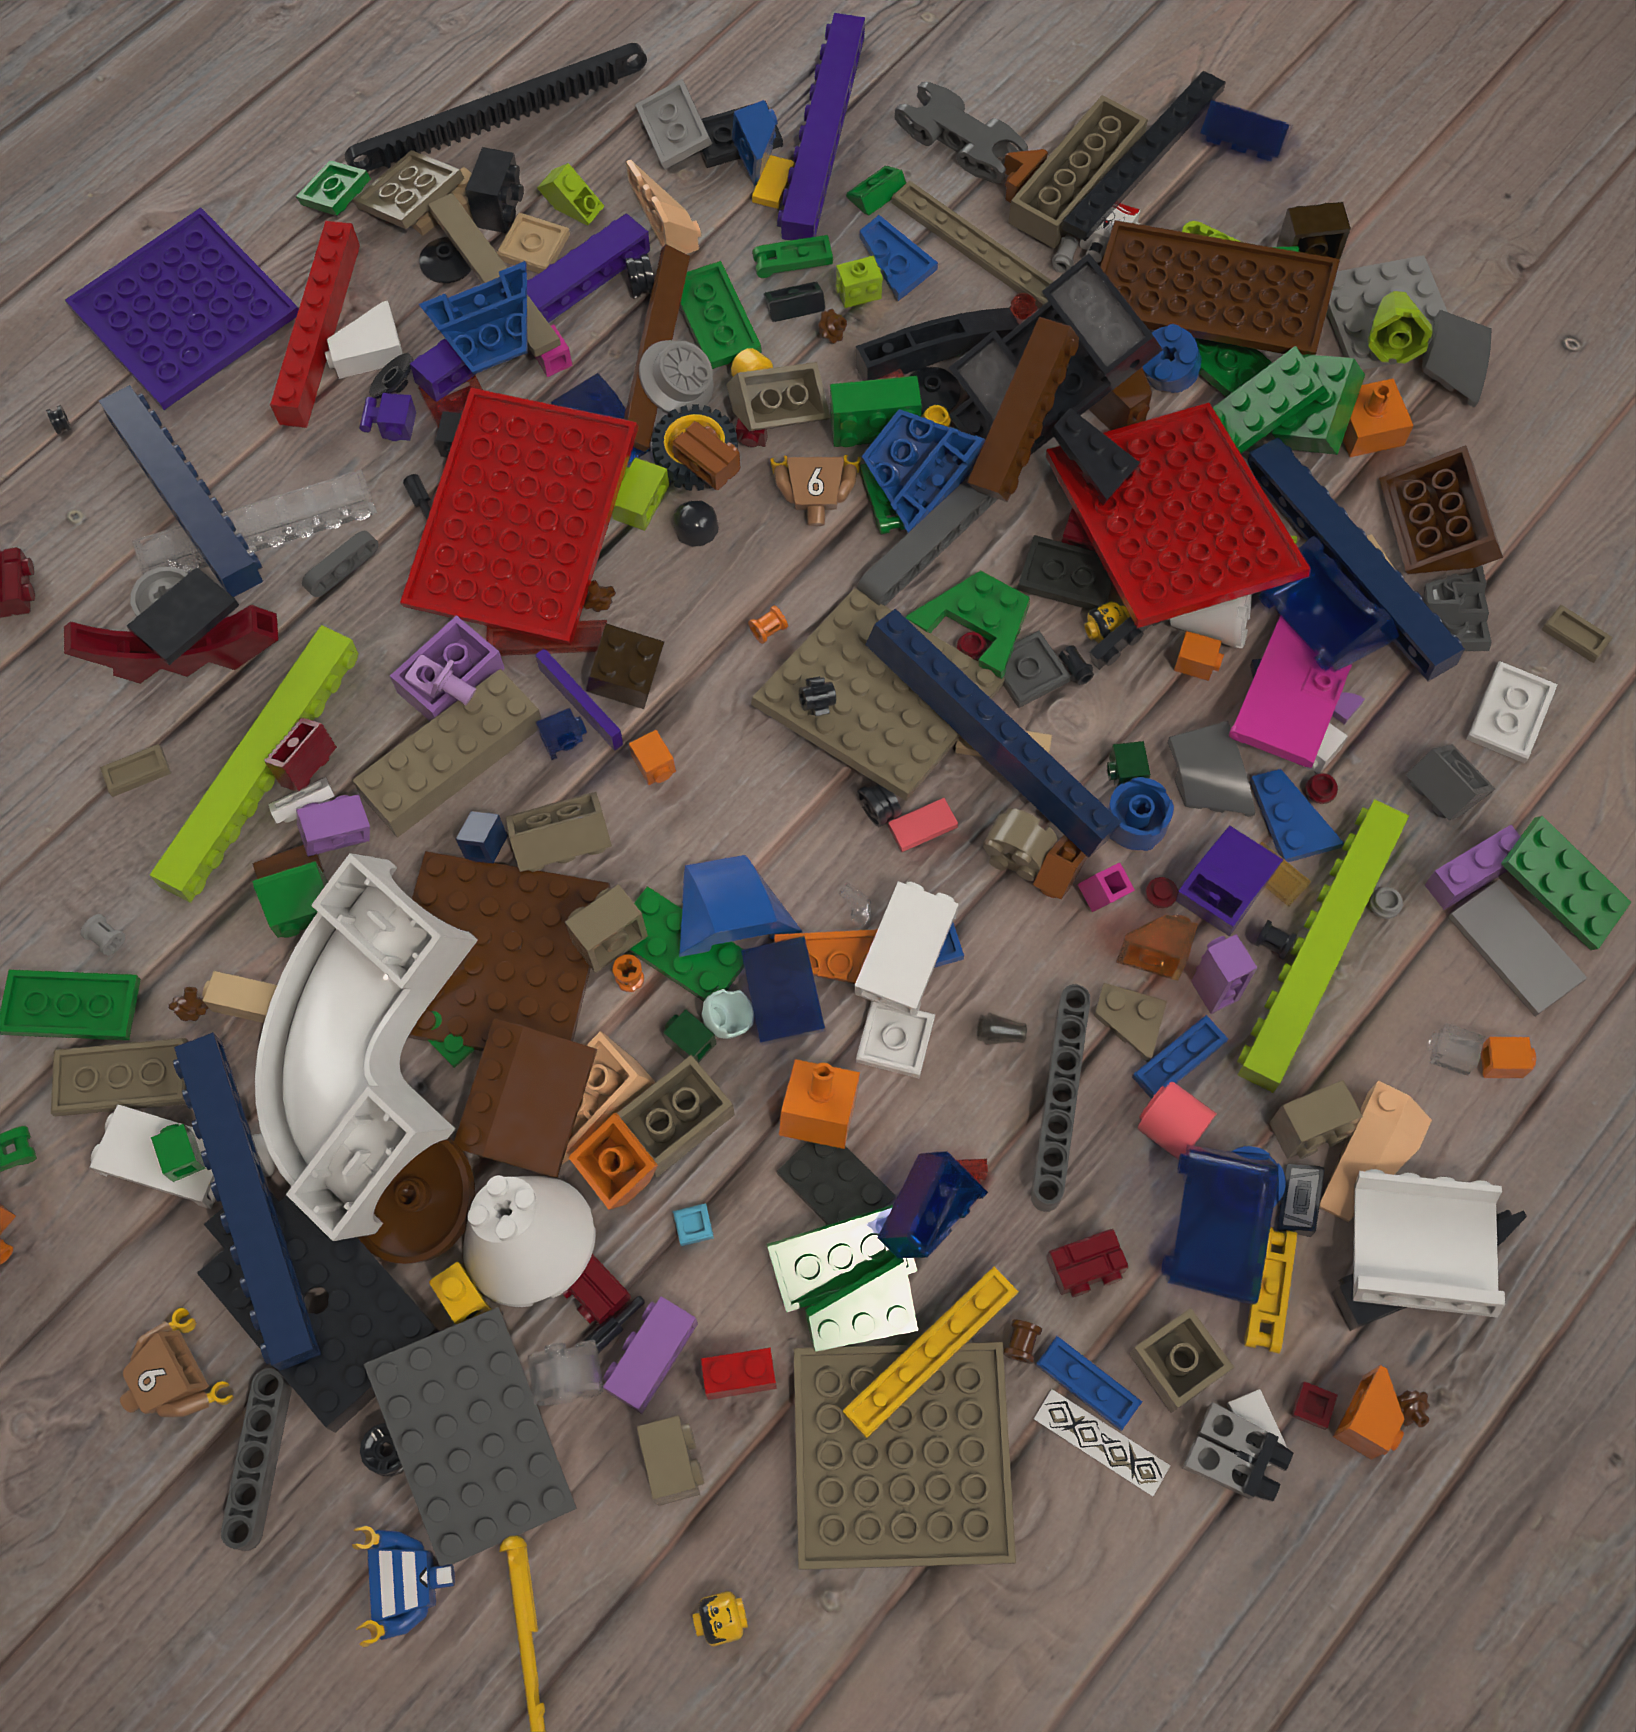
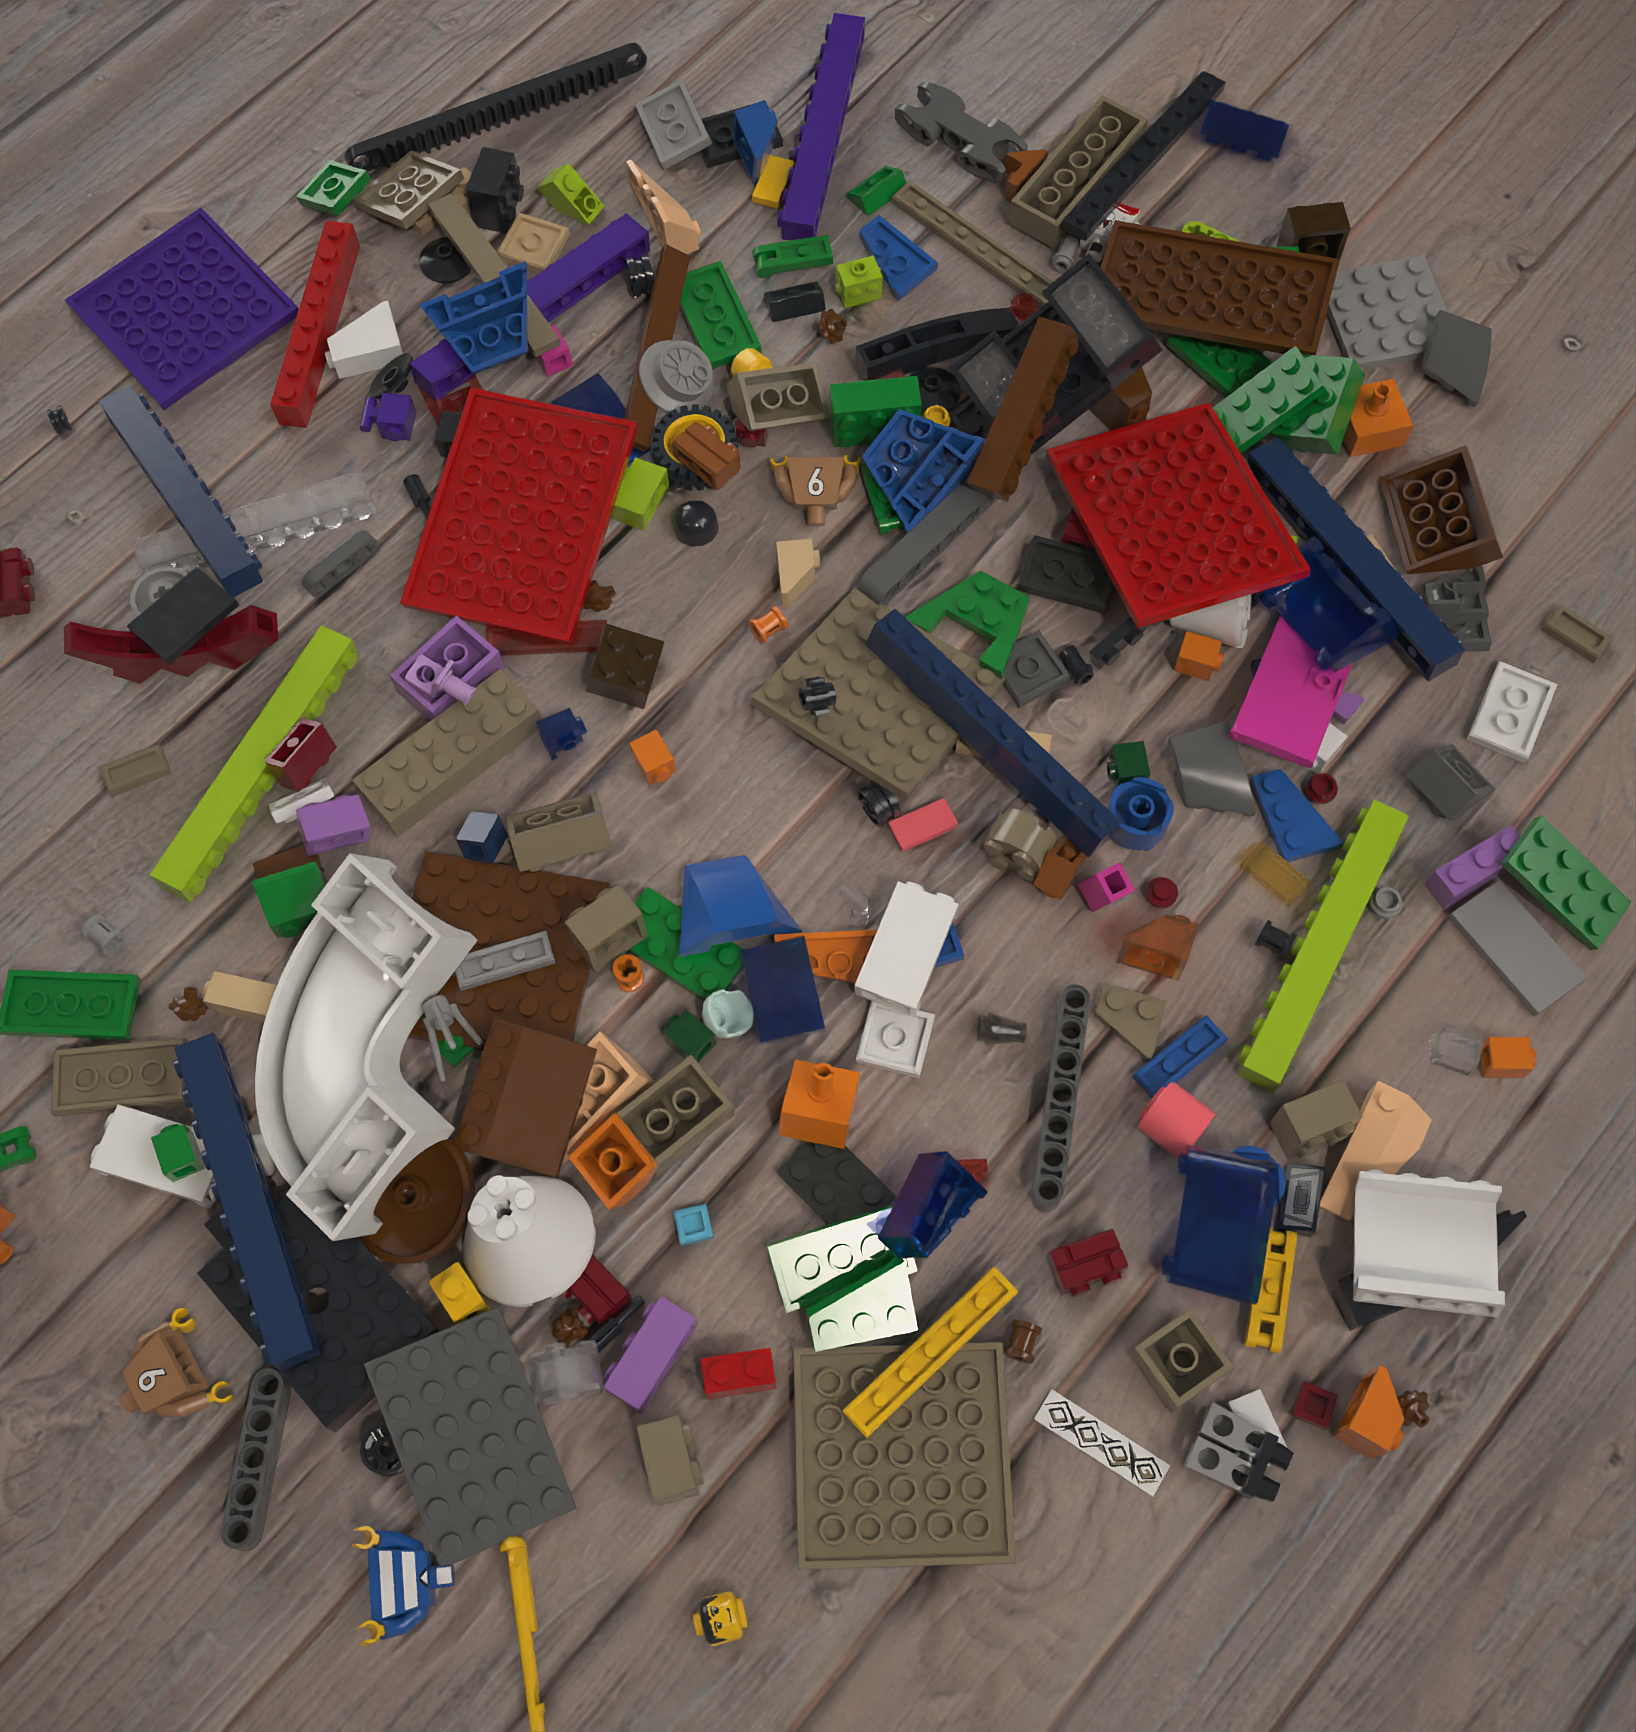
(439, 1017): none -> light grey plant
(505, 960): none -> light grey tile
(568, 1328): none -> reddish brown plant
(579, 699): dark purple tile -> none
(796, 568): none -> tan slope
(972, 645): dark red plate -> none
(1089, 1383): blue tile -> none
(1098, 457): black wing -> none
(1104, 620): yellow head -> none
(1185, 367): blue brick -> none
(1223, 973): medium lavender brick -> none
(1228, 880): dark purple slope -> none
(1399, 329): lime cone -> none

